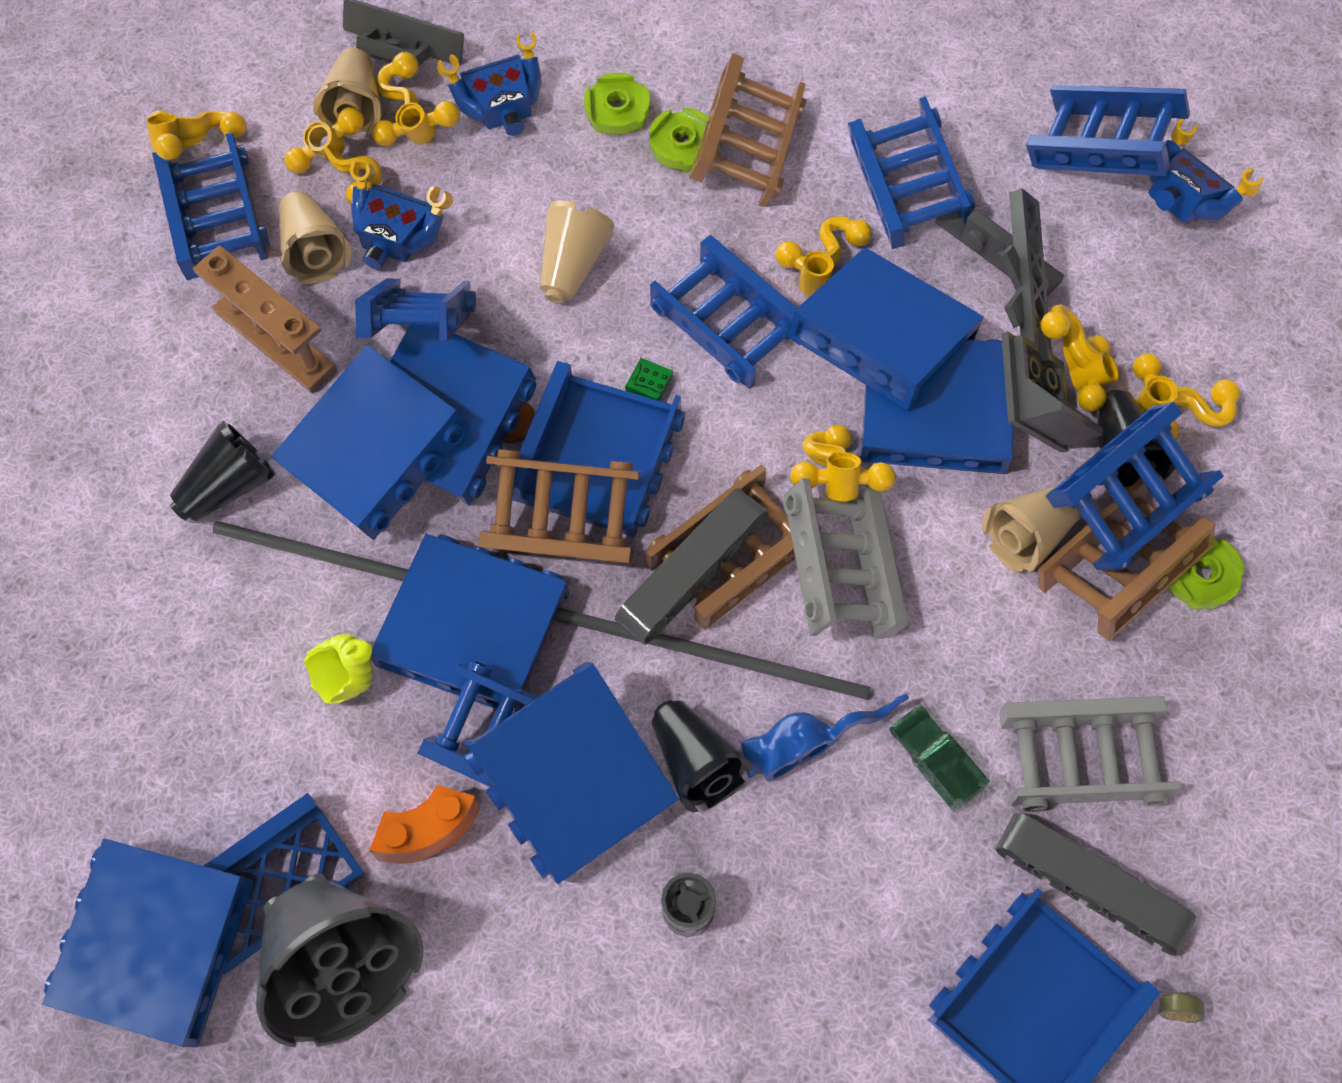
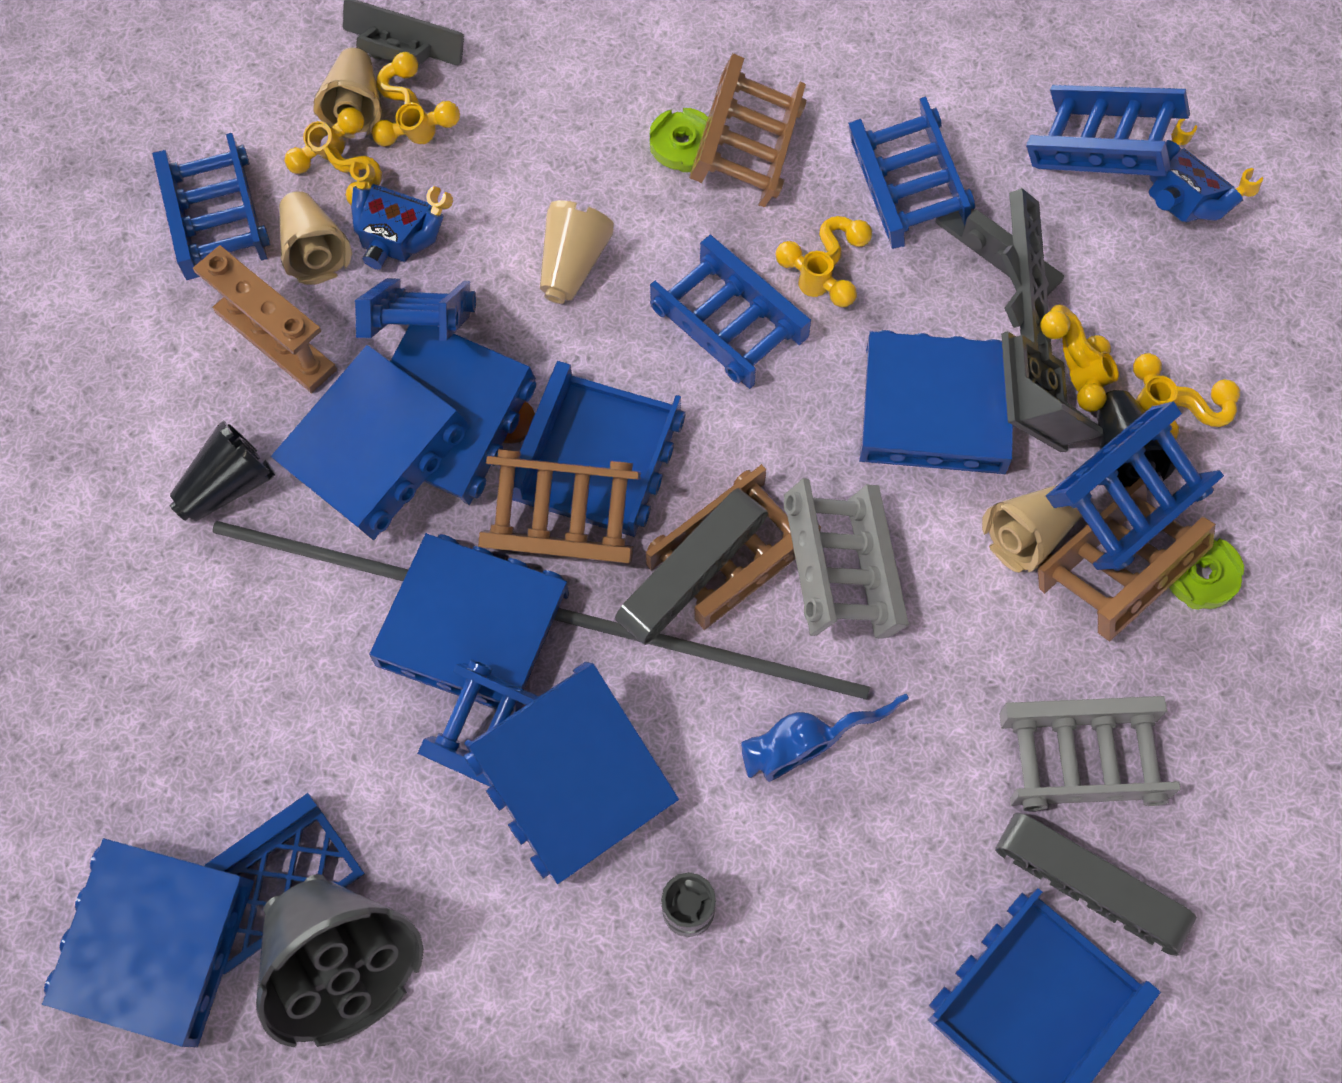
(173, 133): yellow piece -> none
(340, 668): neon yellow hair -> none
(426, 829): orange brick -> none
(499, 90): blue torso -> none
(617, 119): lime plate -> none
(649, 380): green tile -> none
(698, 756): black cone -> none
(843, 468): yellow piece -> none
(883, 326): blue panel -> none
(939, 758): clear green piece -> none
(1182, 1008): olive tile -> none

